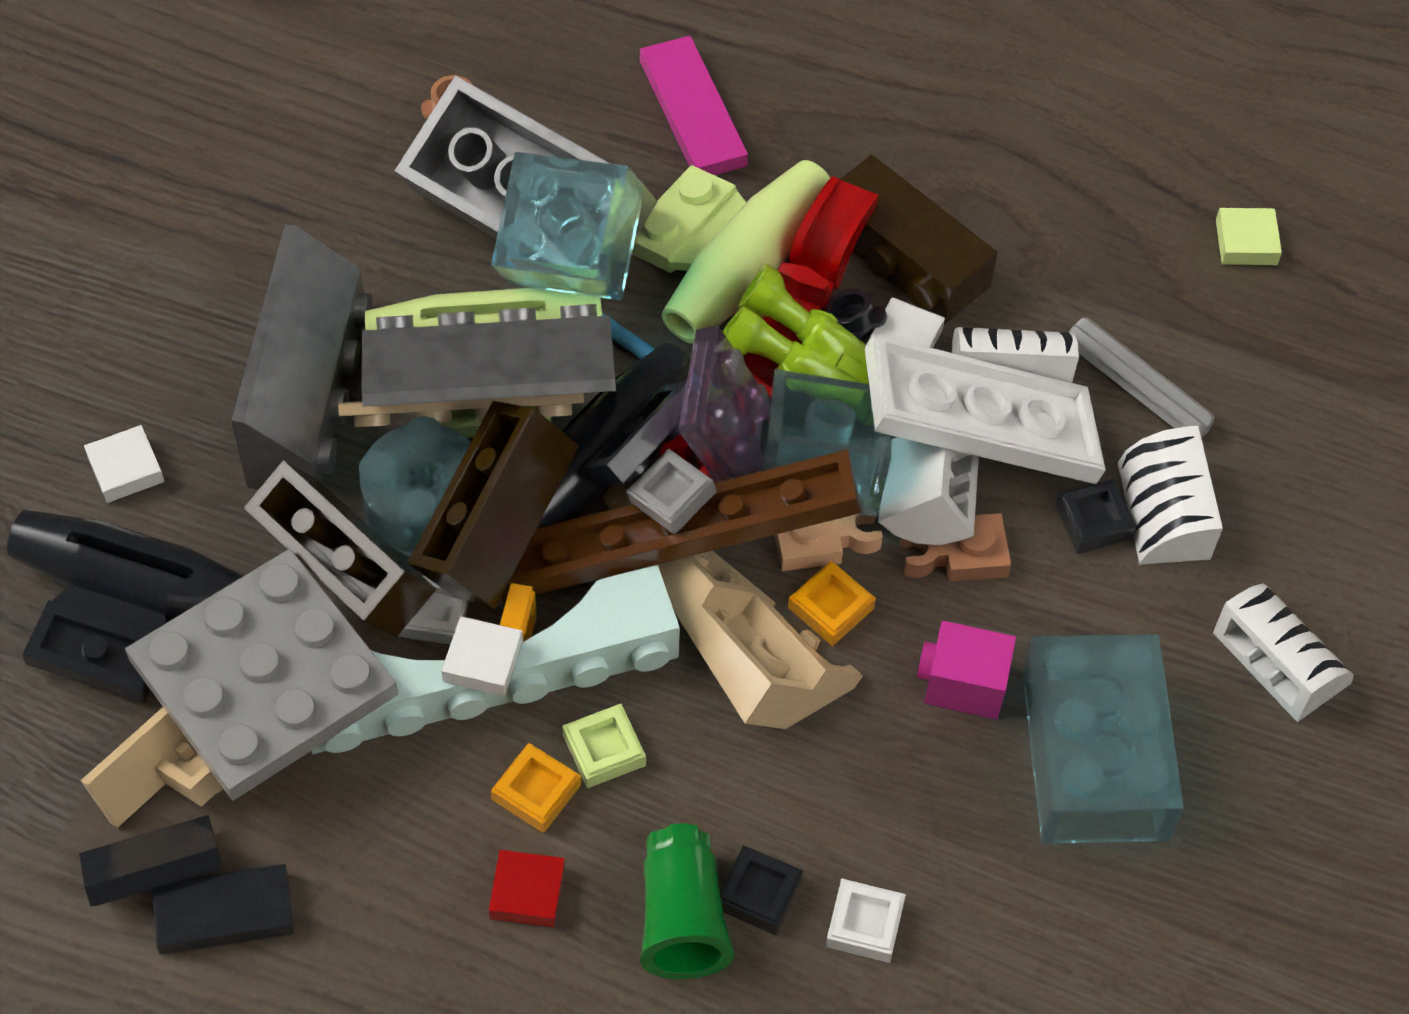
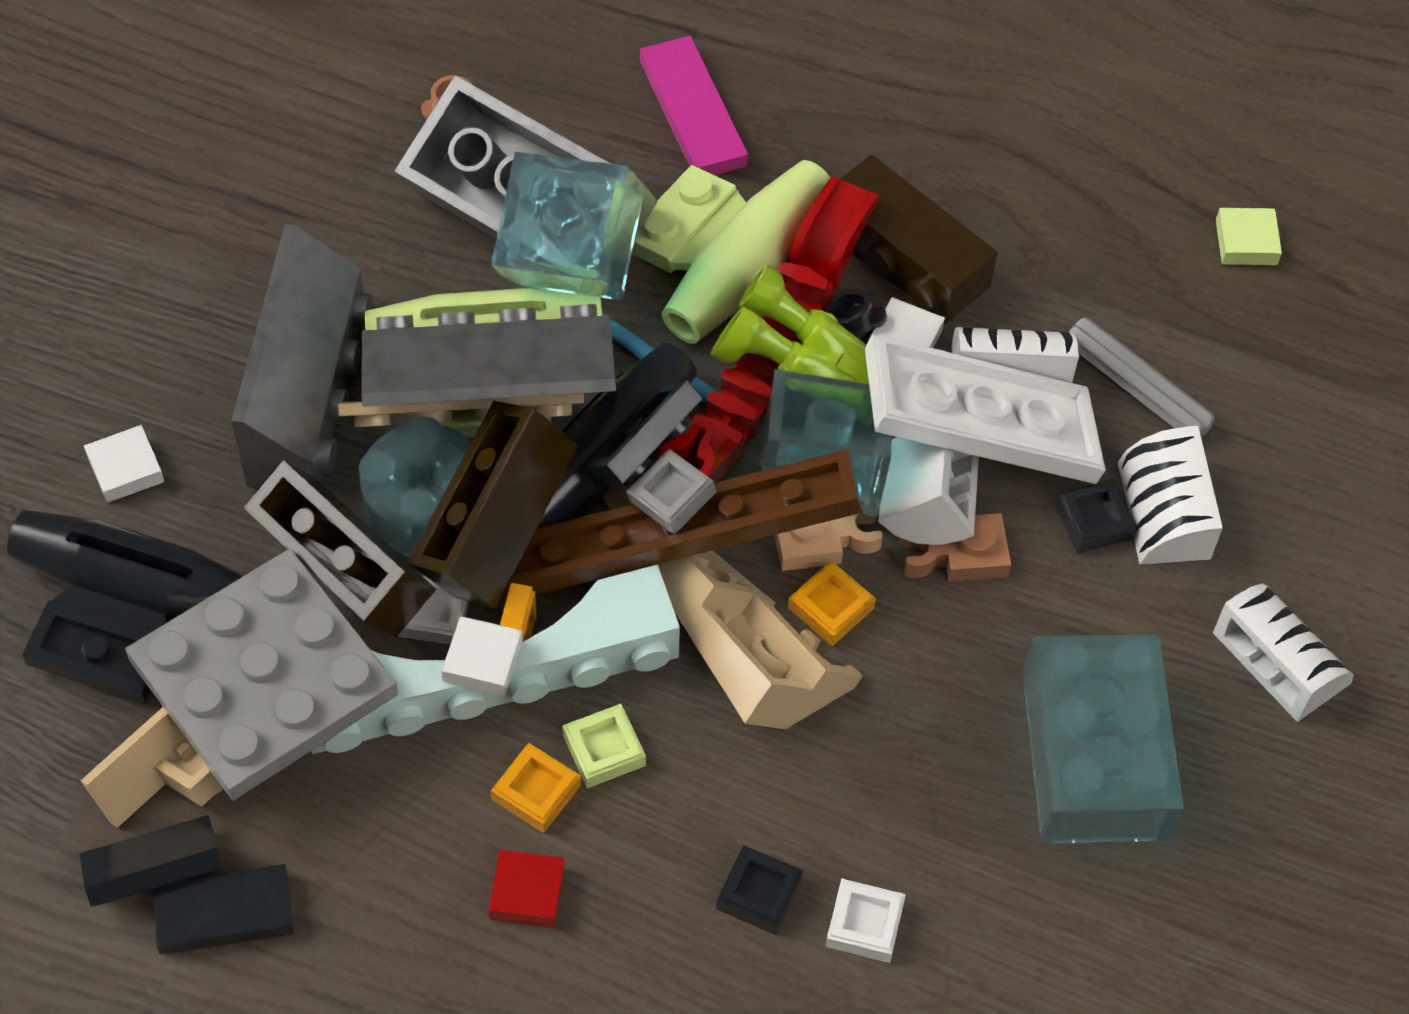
(683, 906): green plant -> none
(723, 408): plate -> none
(967, 669): dark pink brick -> none

